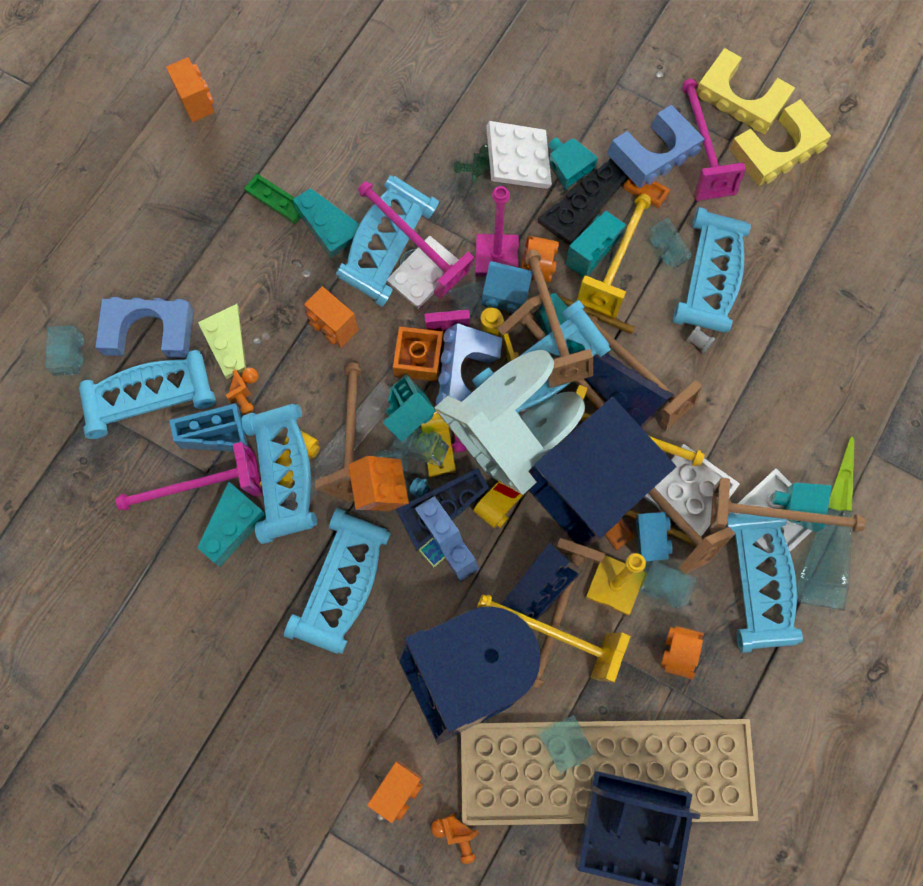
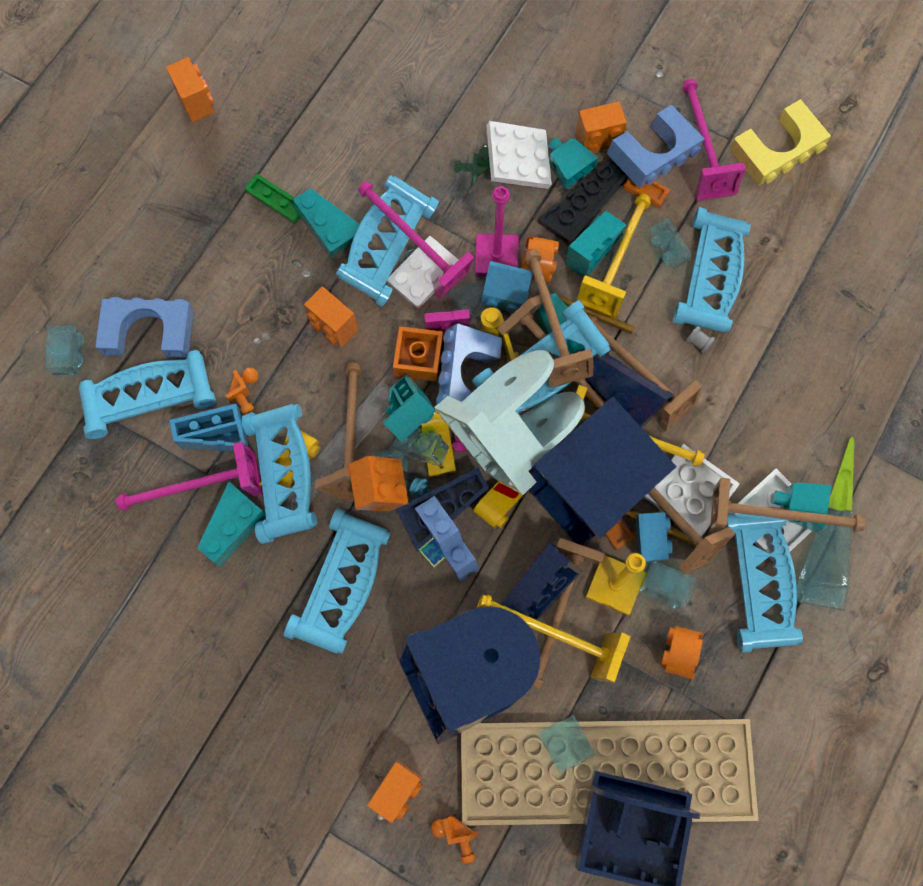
(225, 339): yellowish green wing -> none
(600, 125): none -> orange brick
(756, 113): light yellow arch -> none

